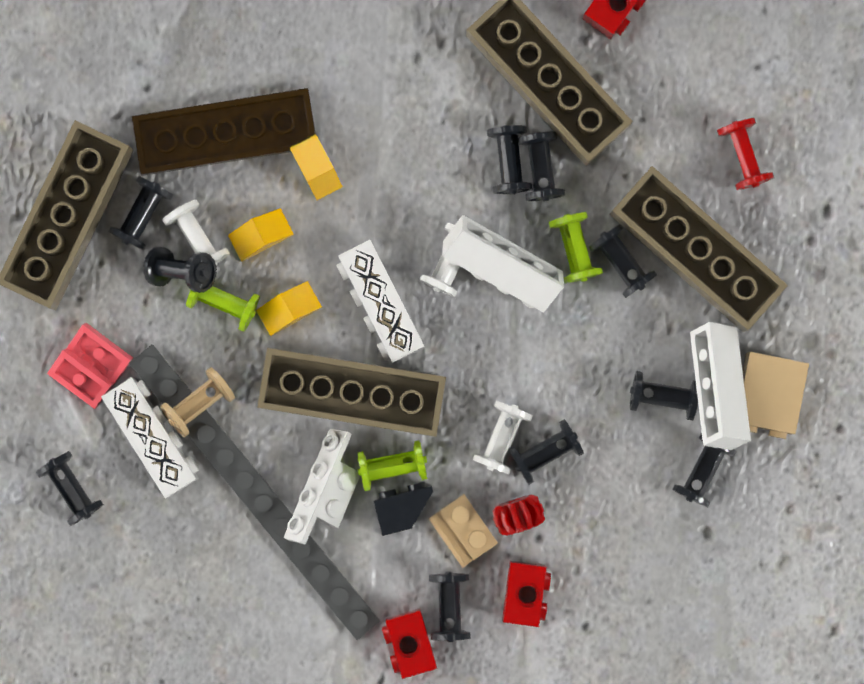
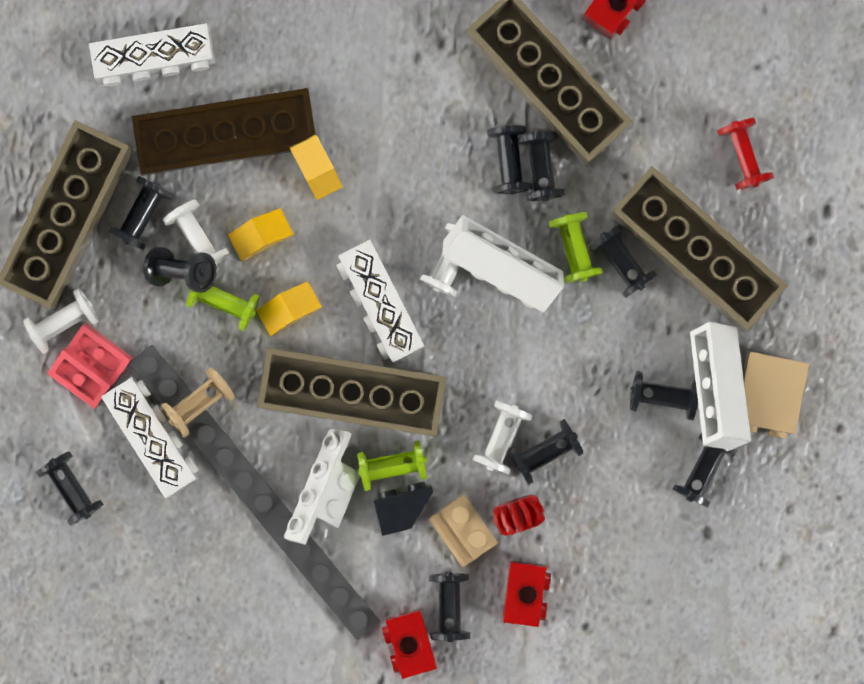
(60, 320): none -> white hose
(152, 54): none -> white brick

